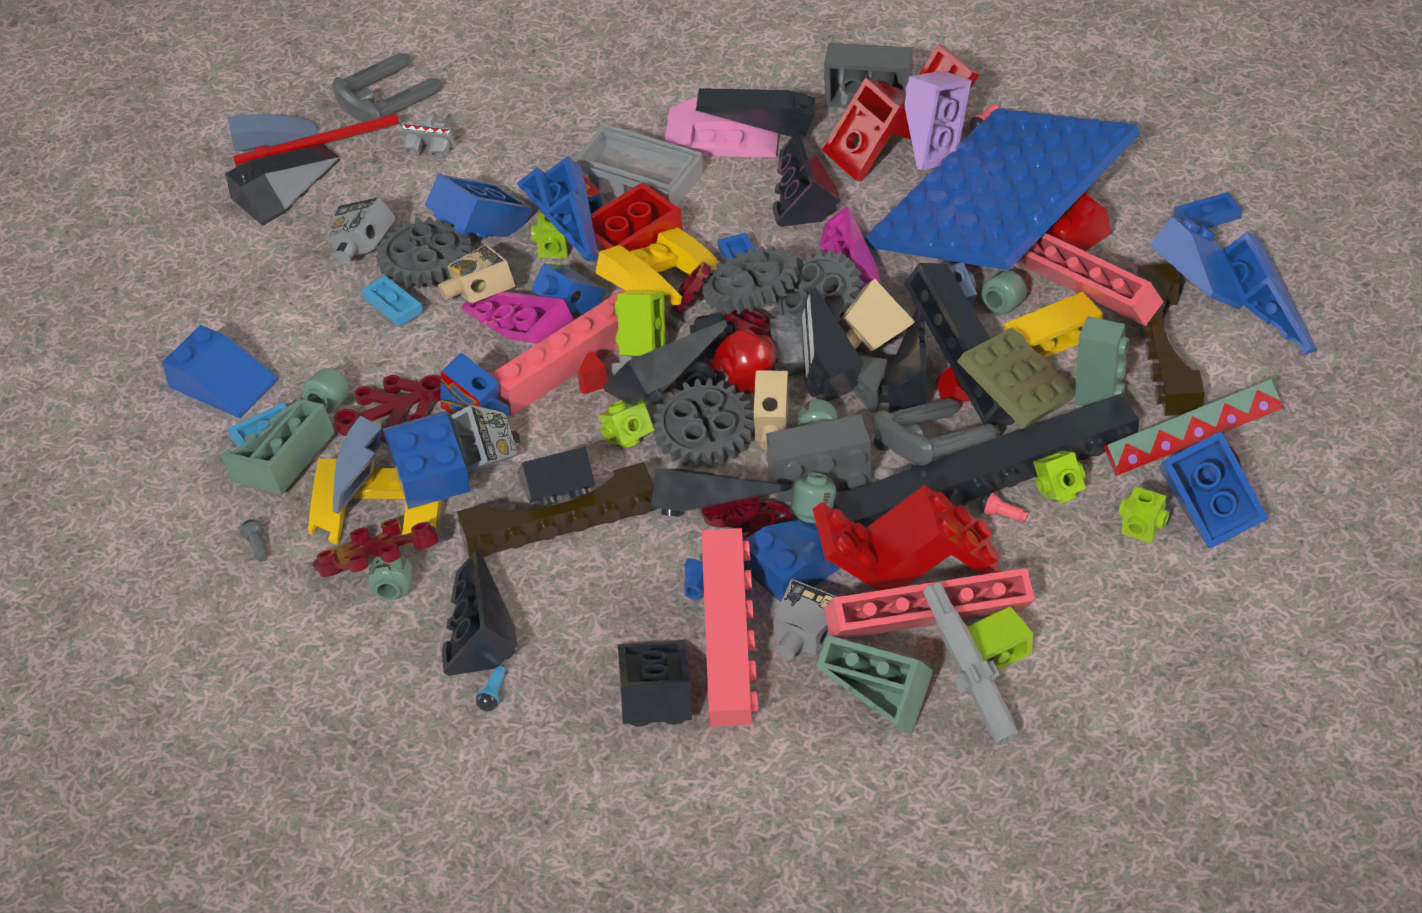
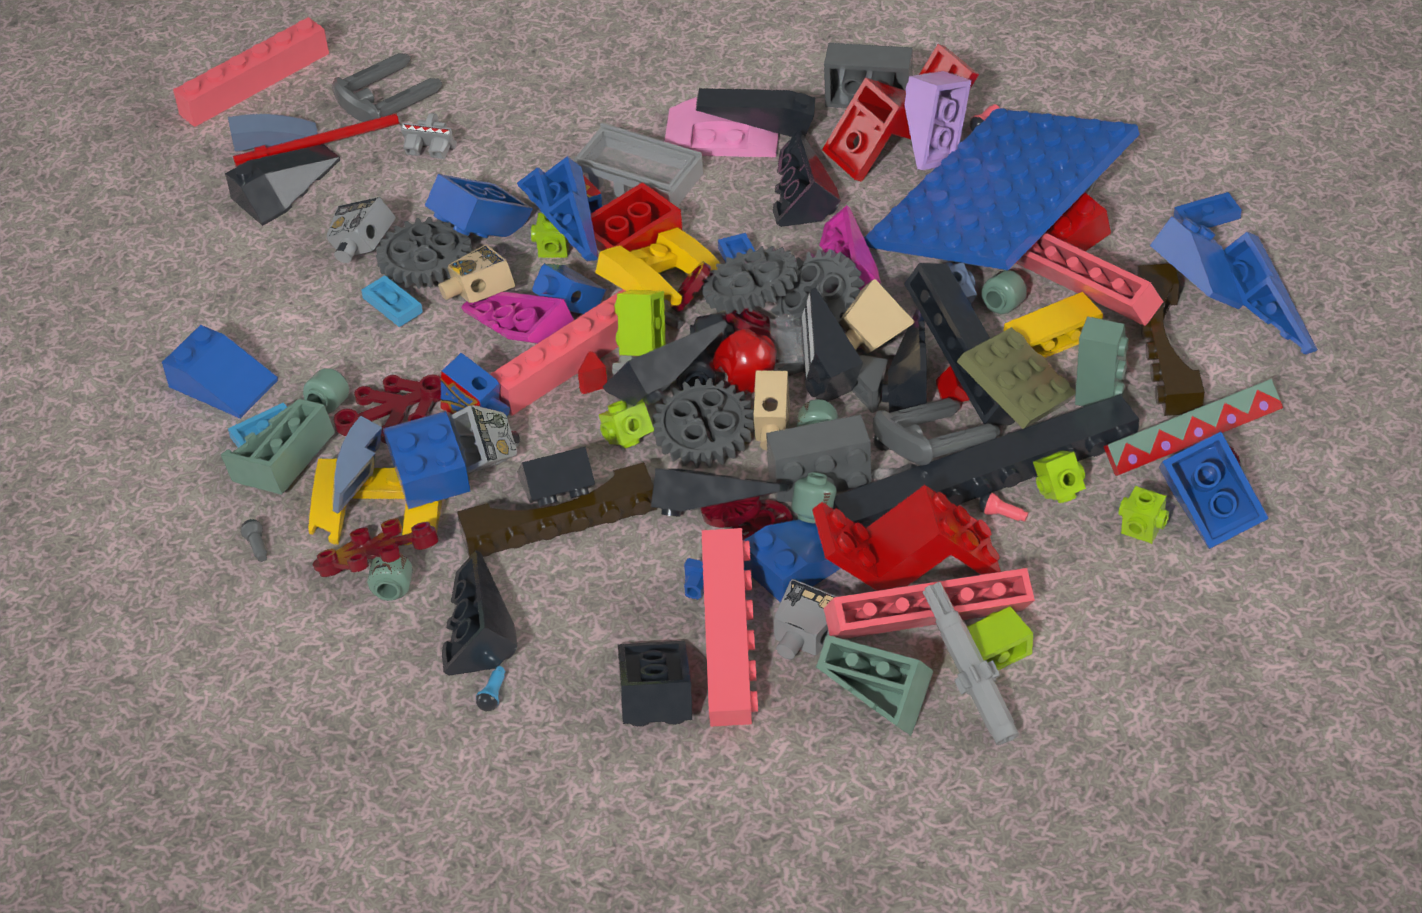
(251, 71): none -> coral brick

